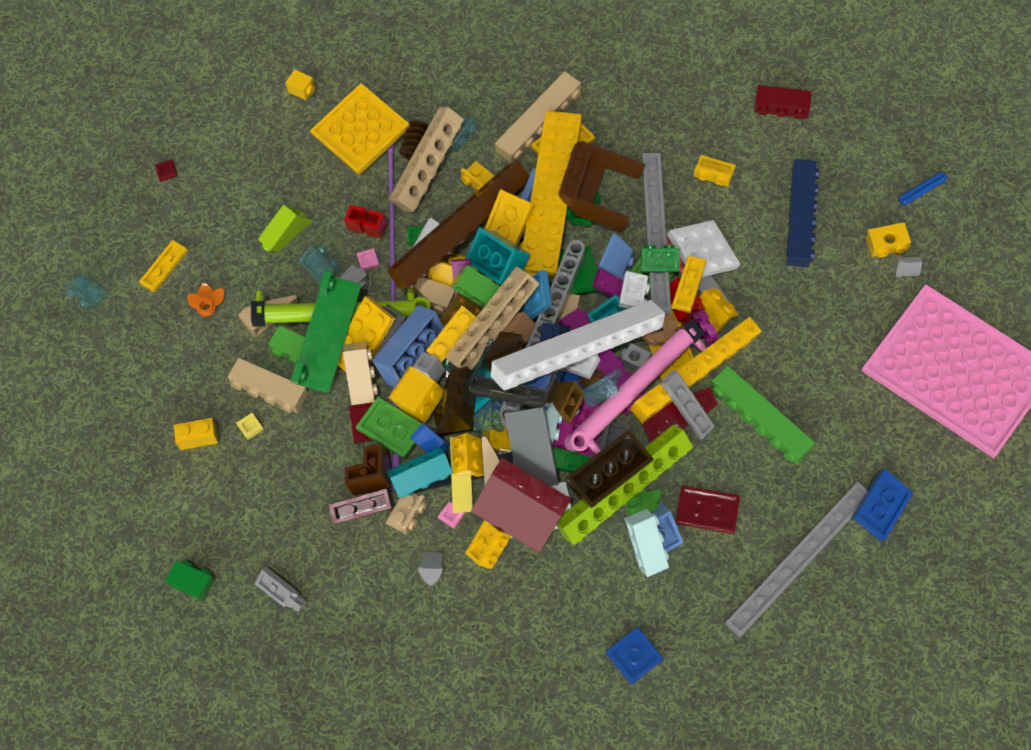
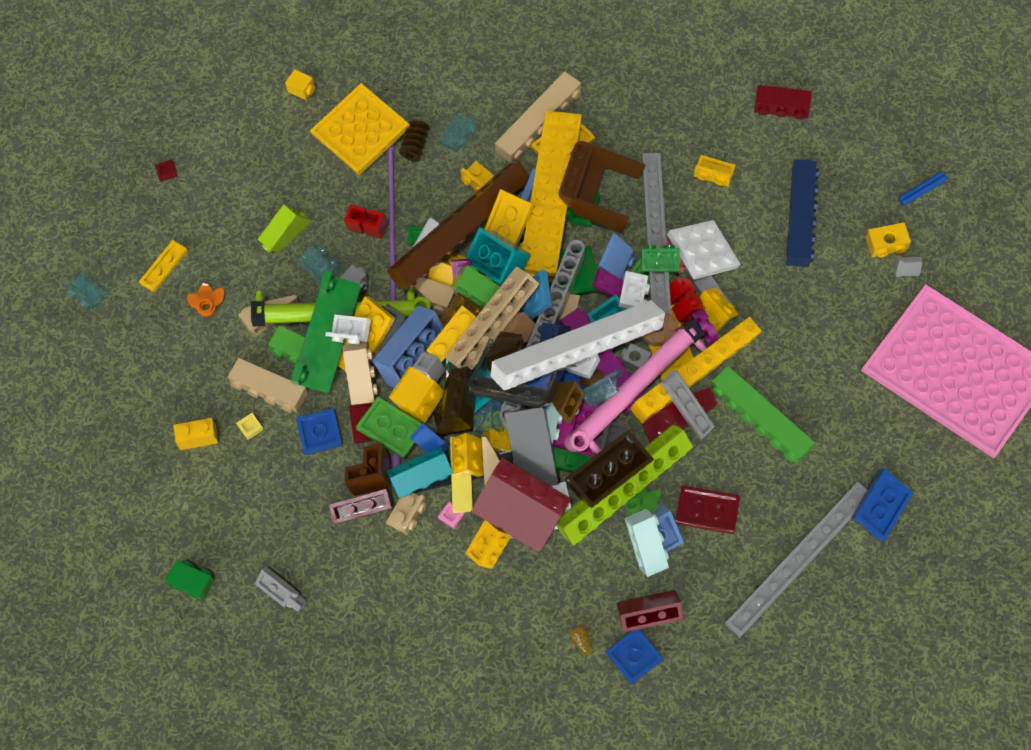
(319, 431): none -> blue plate
(350, 328): none -> white bracket
(368, 259): bright pink tile -> none
(418, 163): tan brick -> none
(431, 567): light grey tile -> none
(581, 640): none -> clear yellow cone
(649, 611): none -> dark red brick
(689, 284): yellow tile -> none

